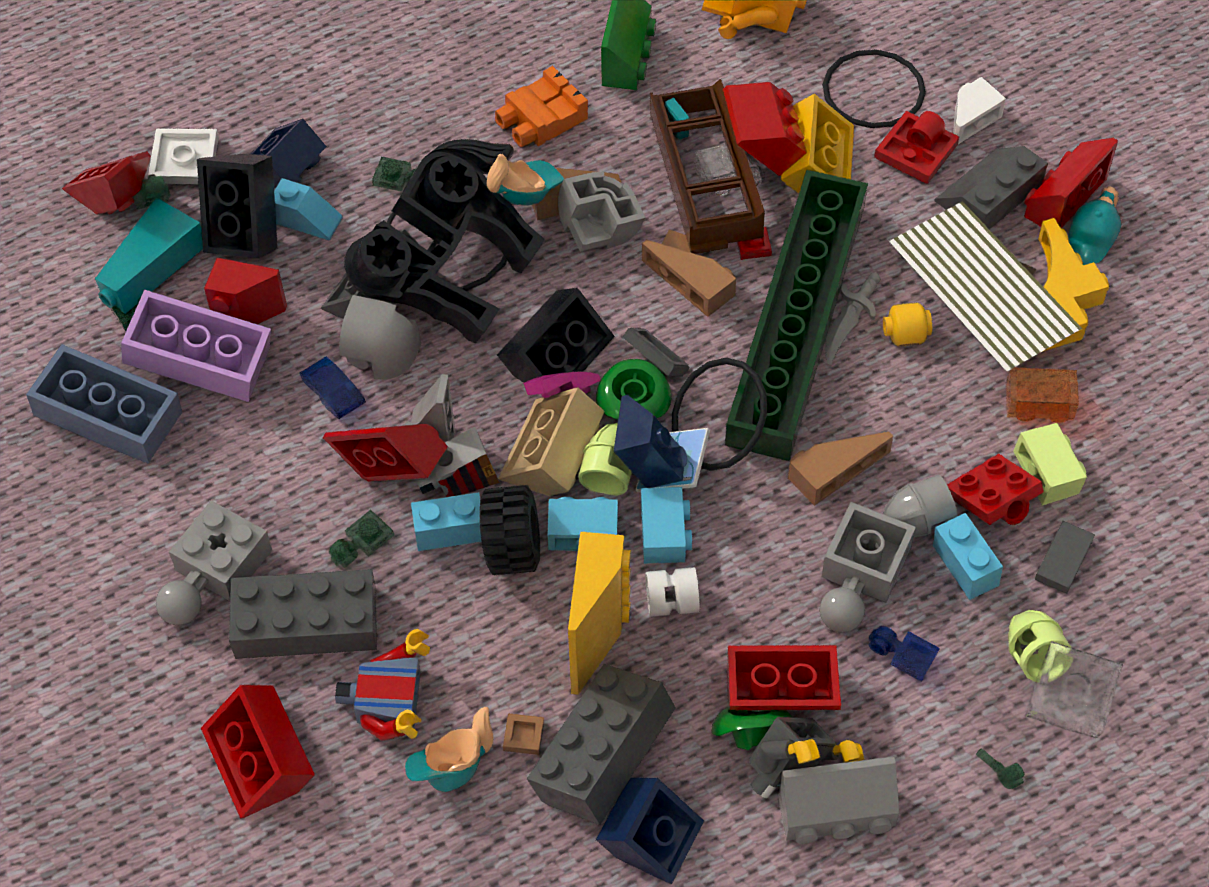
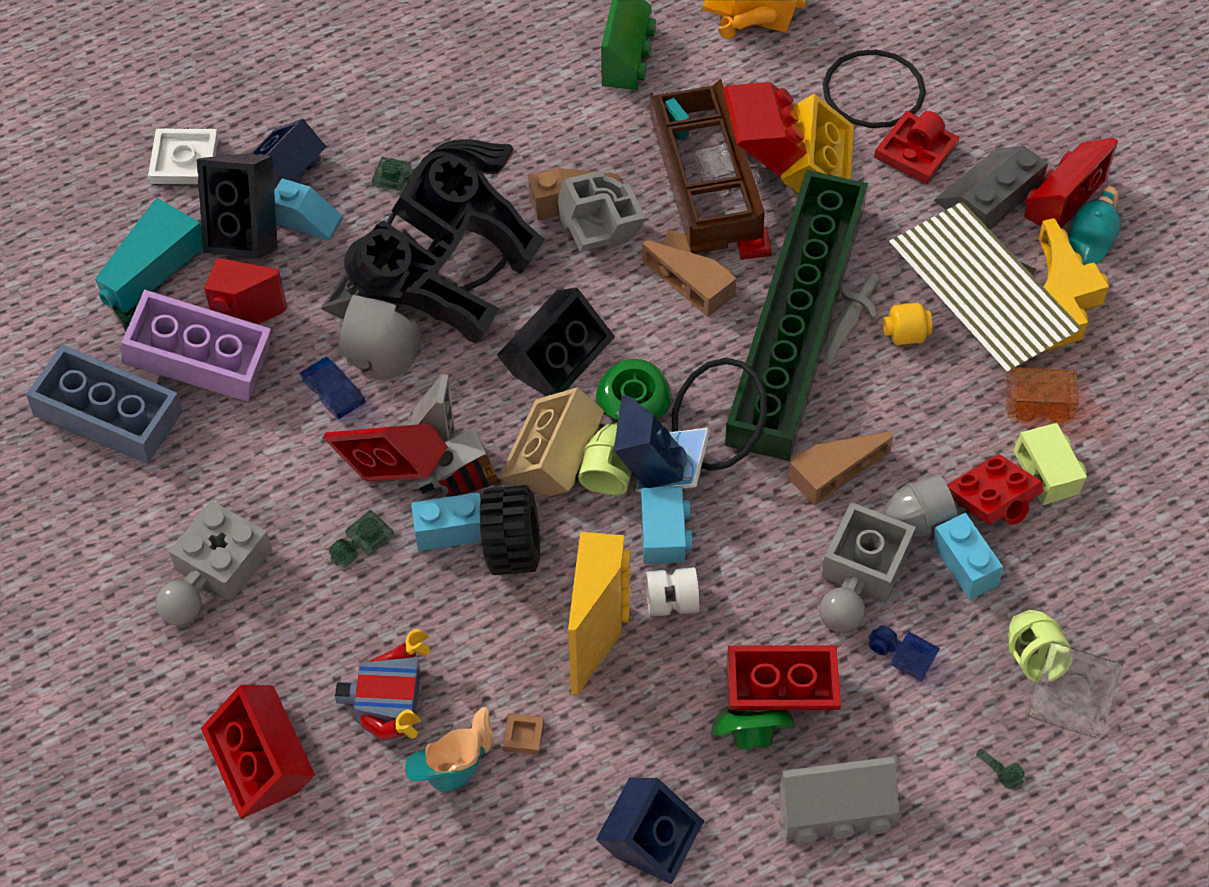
(110, 184): red wedge -> none
(151, 189): clear green plate -> none
(303, 614): dark grey brick -> none
(521, 181): hair -> none
(542, 109): orange hips -> none
(556, 383): dark pink slope -> none
(571, 516): medium azure brick -> none
(601, 743): dark grey brick -> none
(656, 351): dark grey tile -> none
(795, 745): dark grey torso -> none
(976, 108): white slope -> none
(1064, 557): dark grey tile -> none

